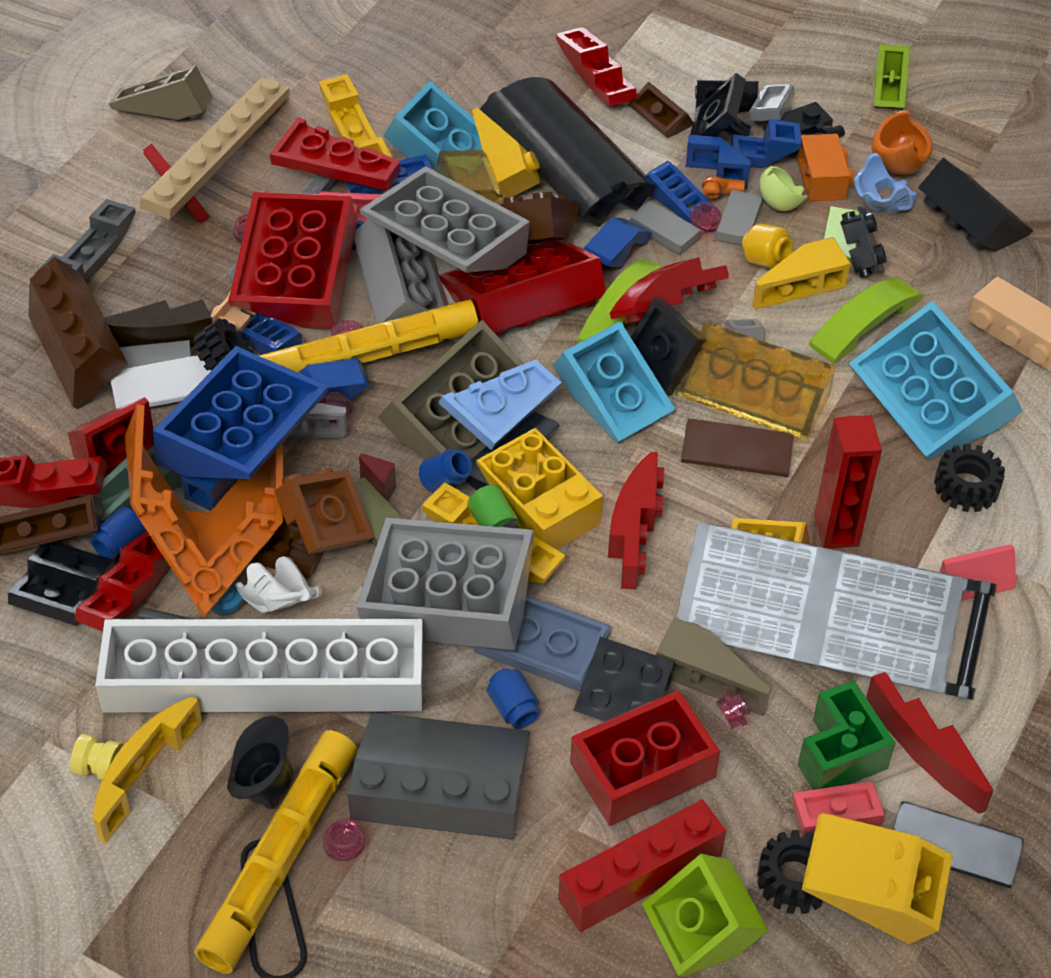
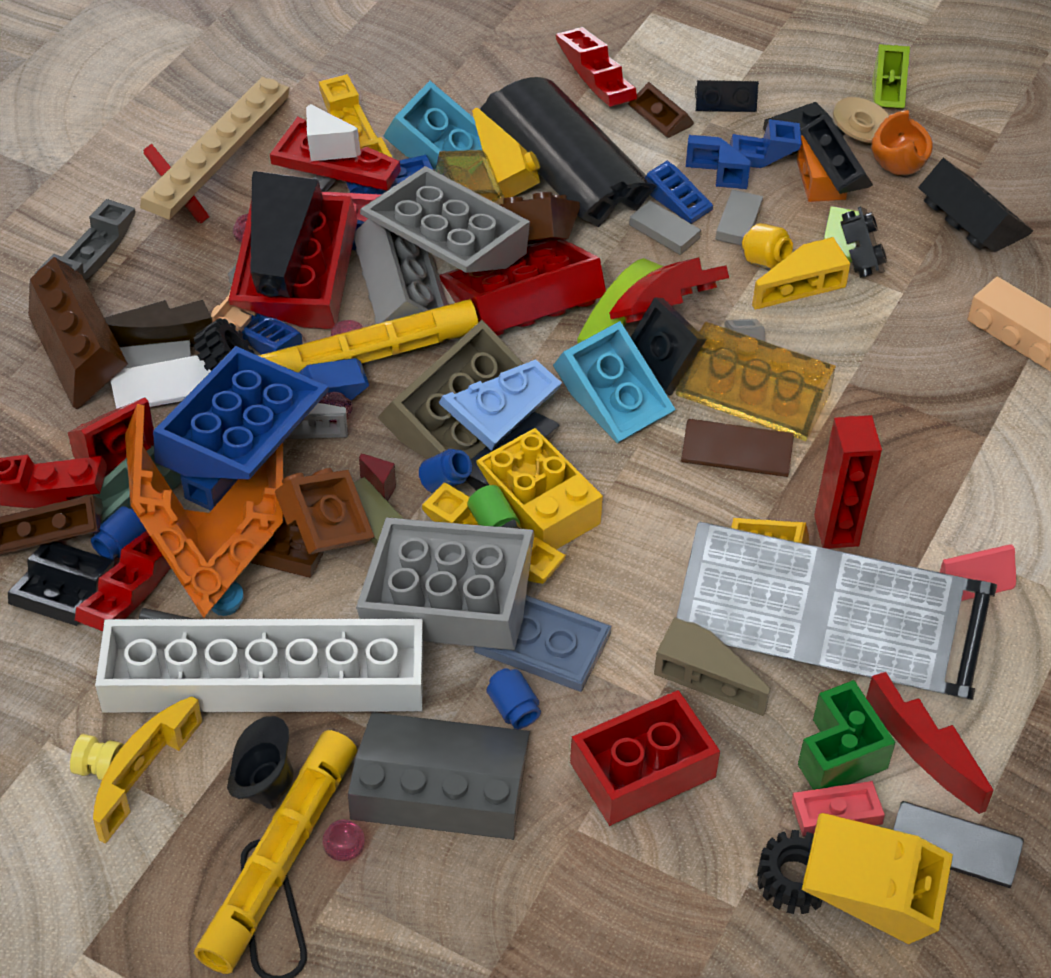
(167, 96): dark tan slope -> none
(276, 592): white helmet -> none
(281, 228): none -> black slope
(330, 136): none -> white slope
(616, 240): blue slope -> none
(621, 680): black hinge -> none
(634, 516): red slope -> none
(639, 865): red brick -> none
(704, 915): lime slope -> none
(705, 217): clear pink plate -> none
(715, 185): orange arm -> none
(721, 111): black tile -> none
(733, 709): clear pink plate -> none
(772, 102): light grey tile -> none
(780, 190): yellowish green hair -> none
(835, 155): none -> black slope
(858, 117): none -> tan dish
(861, 314): lime slope -> none
(874, 178): light blue helmet -> none
(936, 383): medium azure slope -> none
(974, 463): black tyre -> none

